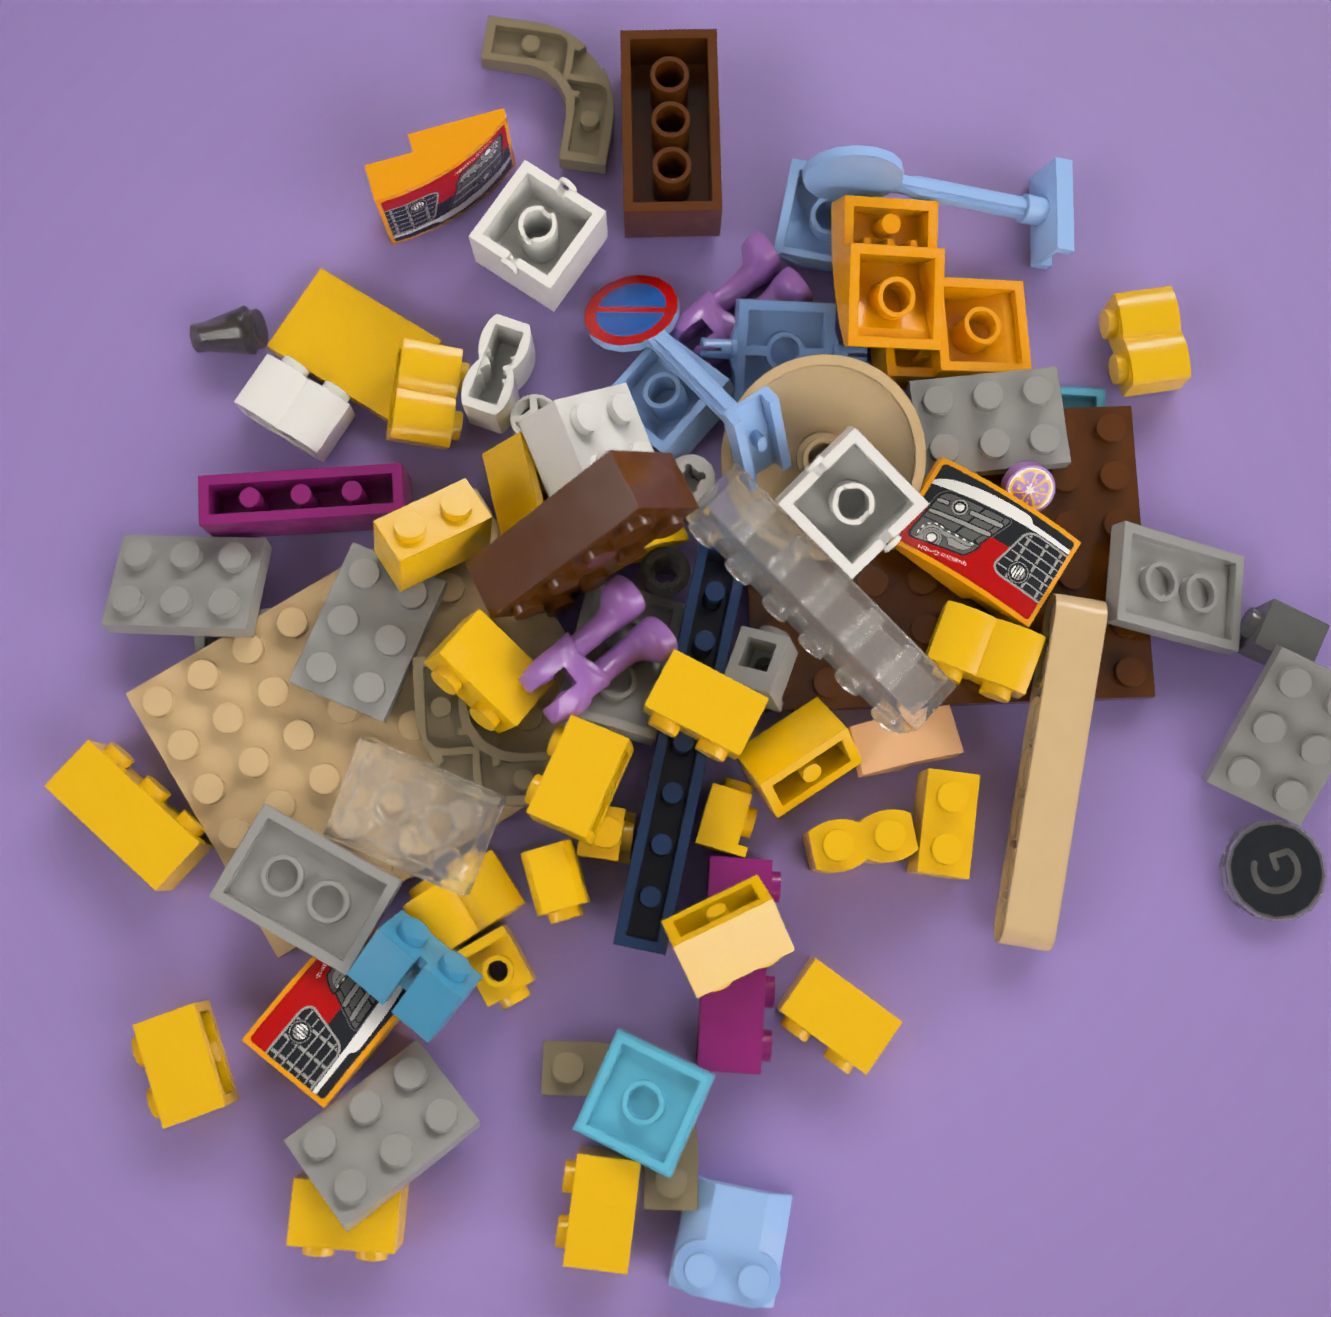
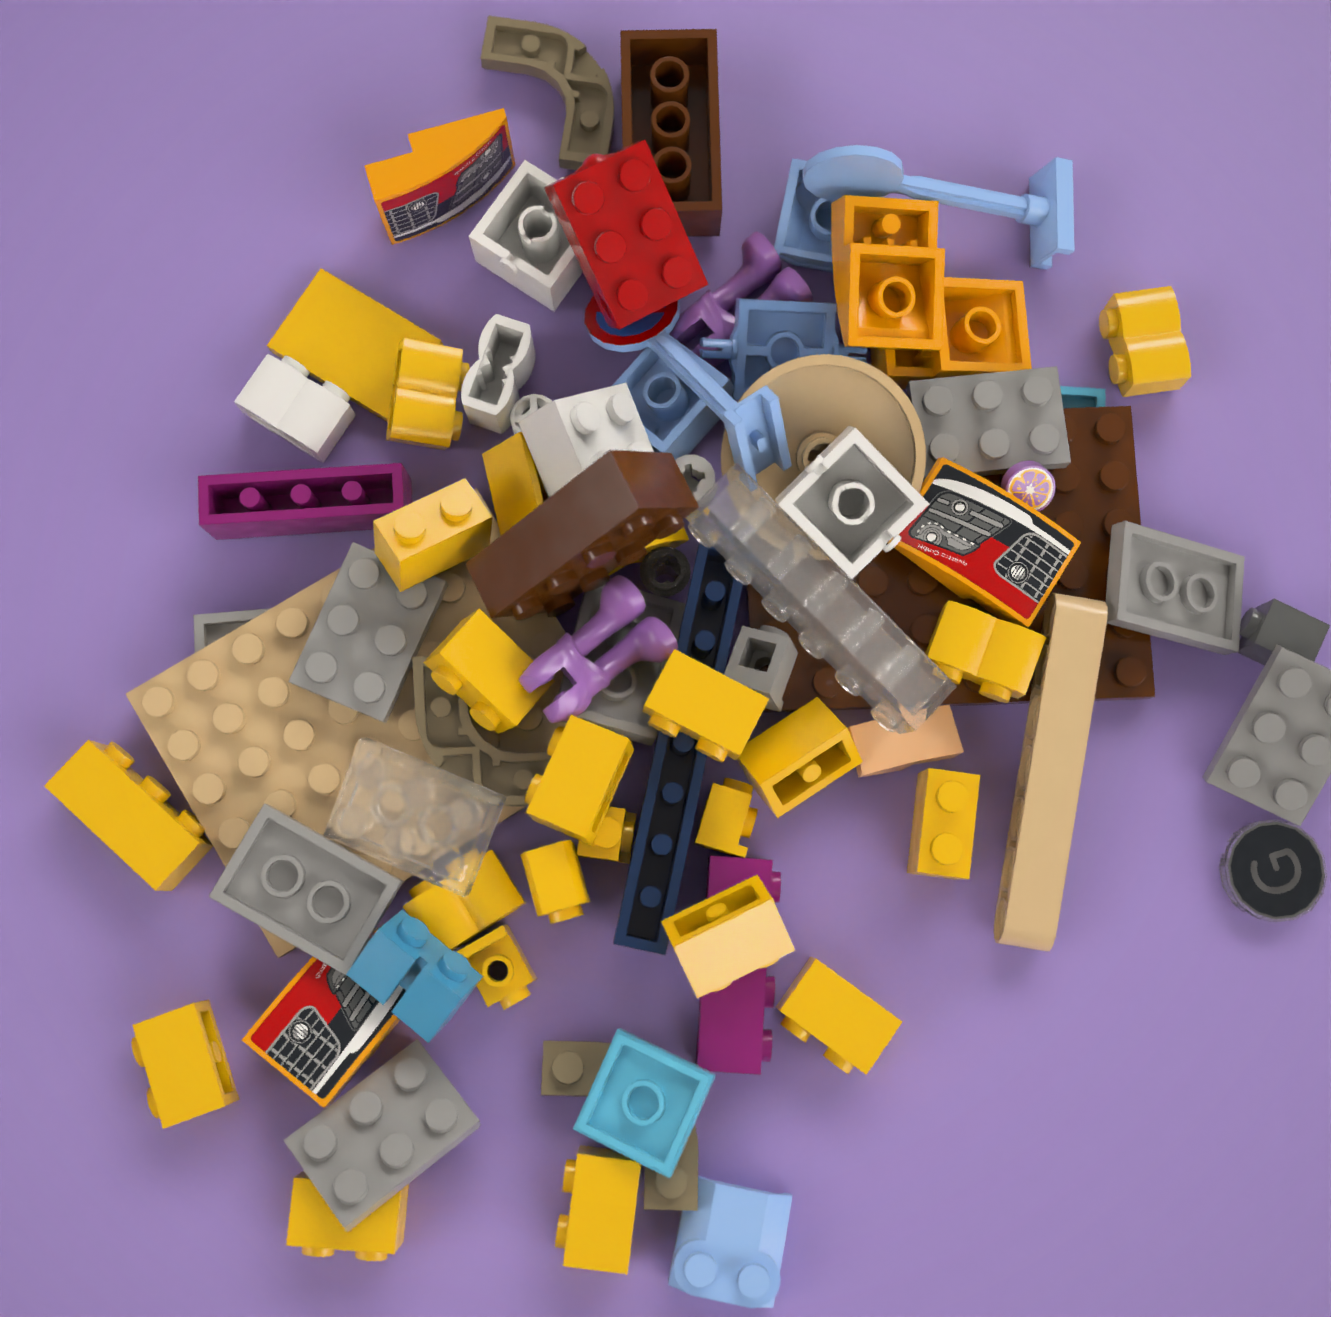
(187, 586): light grey plate -> none
(232, 332): clear smoke cone -> none
(626, 234): none -> red piece
(872, 840): yellow brick -> none

